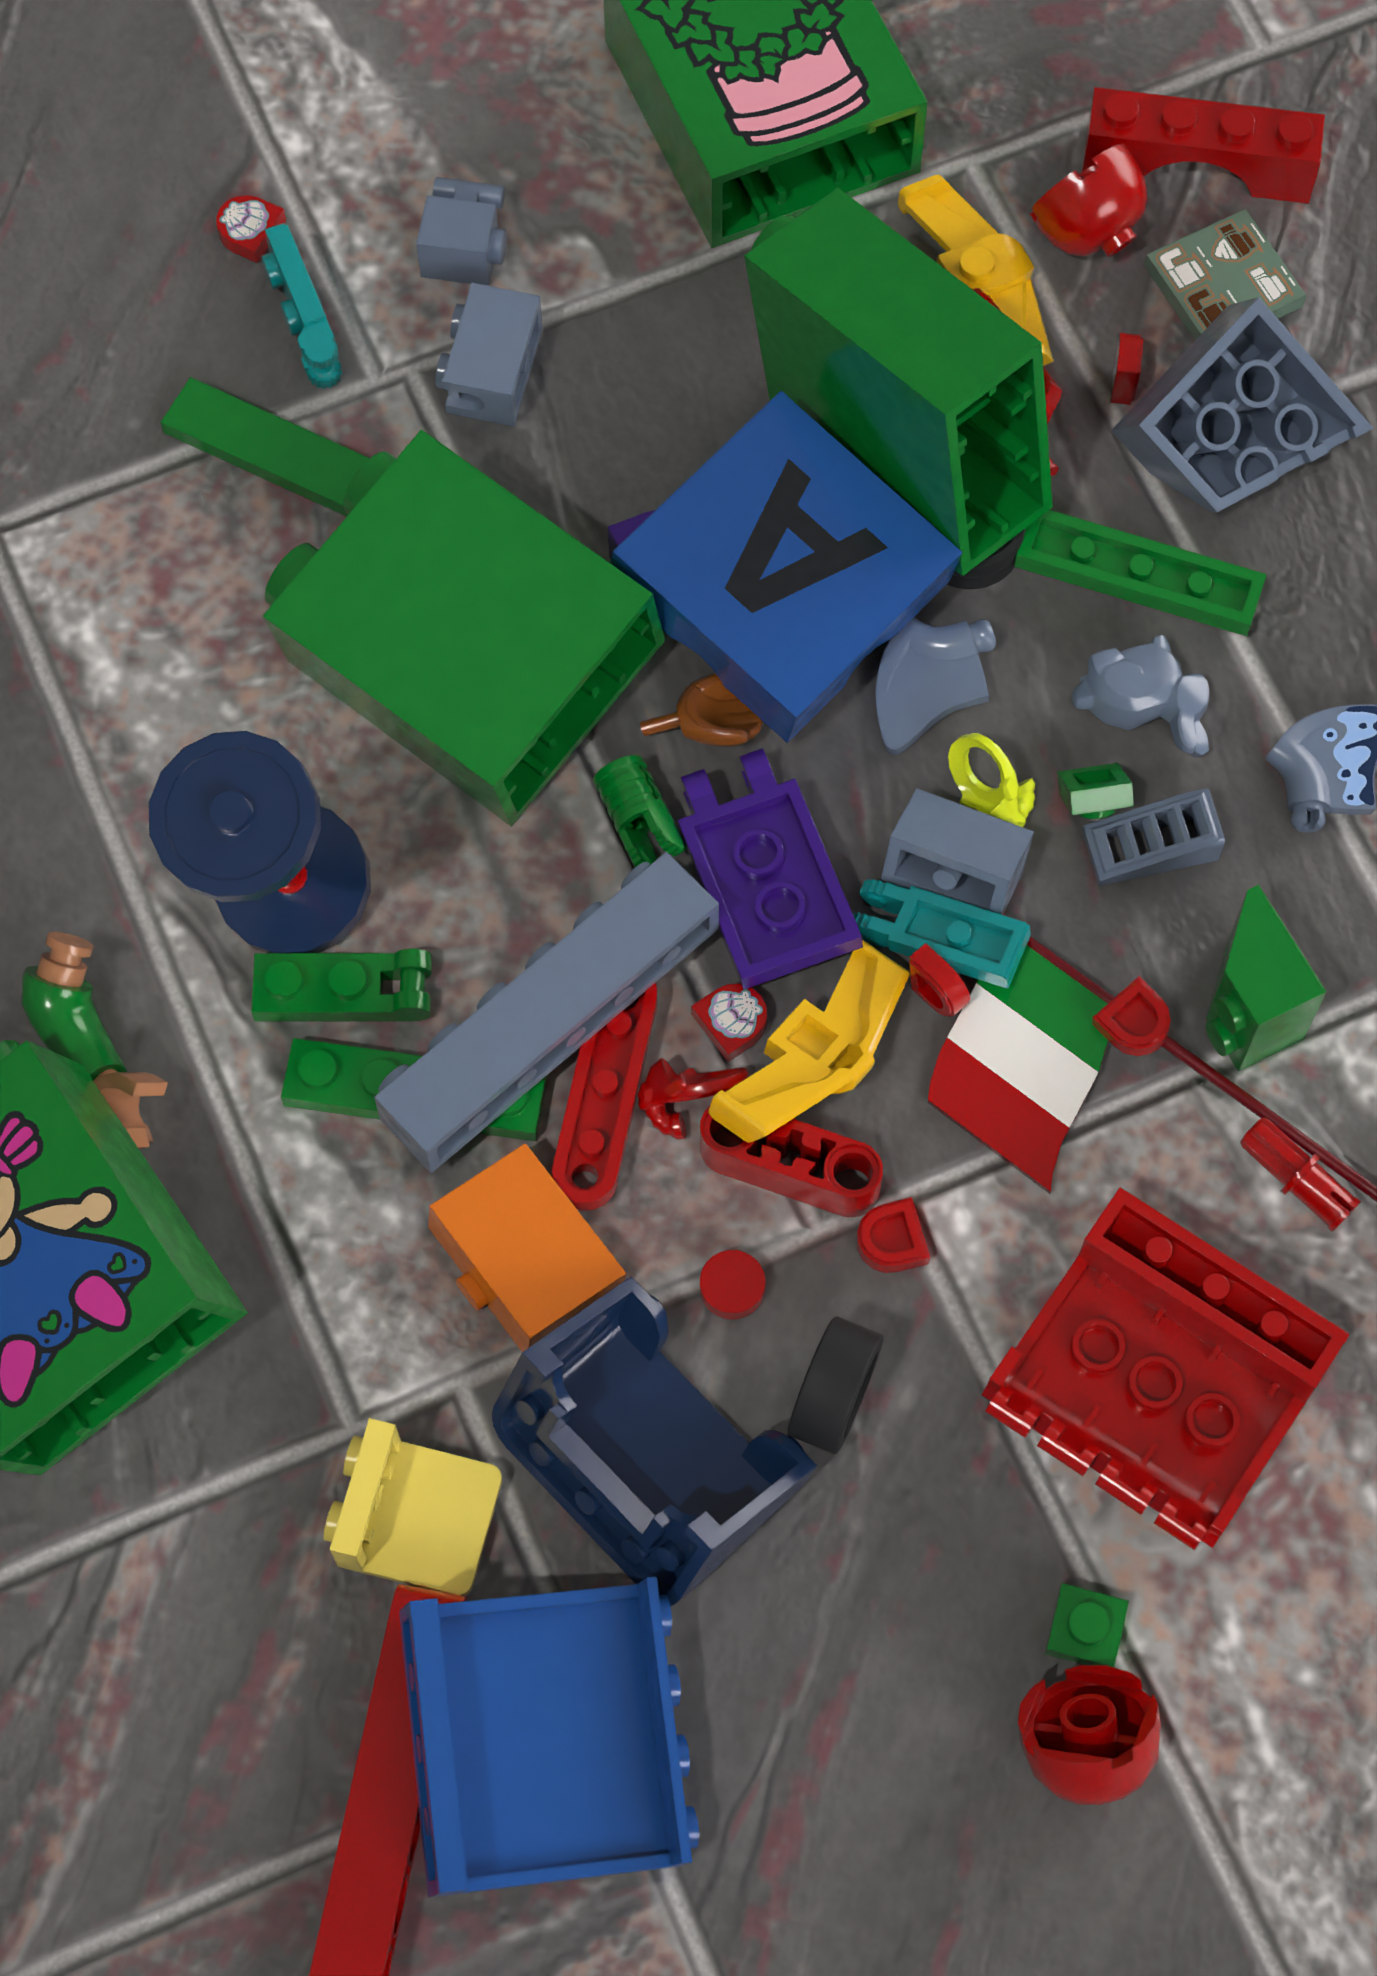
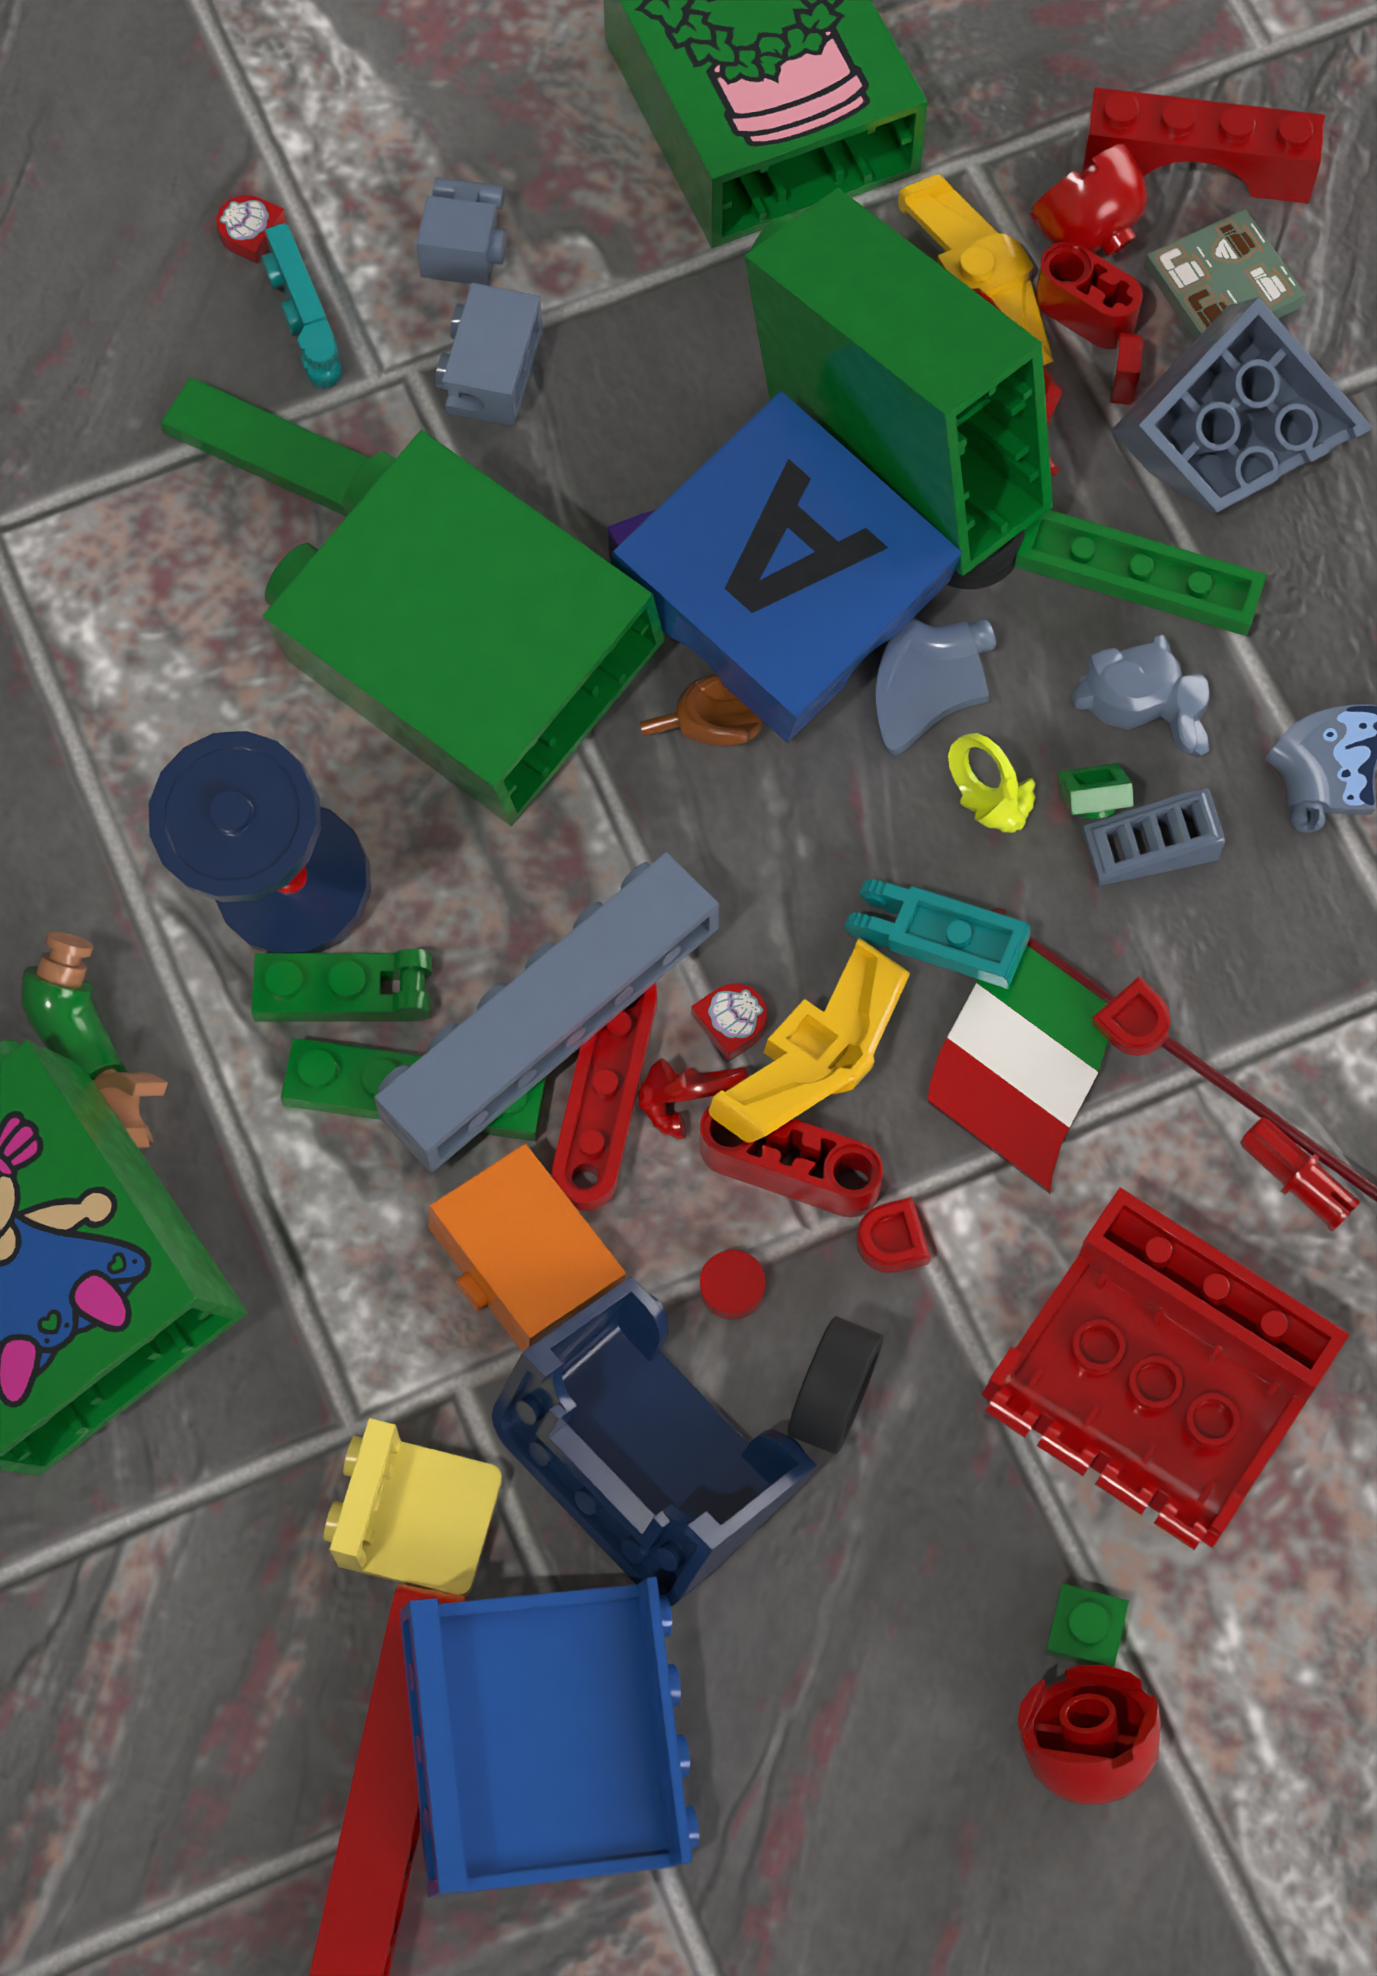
(637, 809): green hinge -> none
(767, 874): dark purple tile -> none
(937, 982): red tile -> none
(956, 852): sand blue brick -> none
(1097, 299): none -> red beam
(1262, 988): green slope -> none

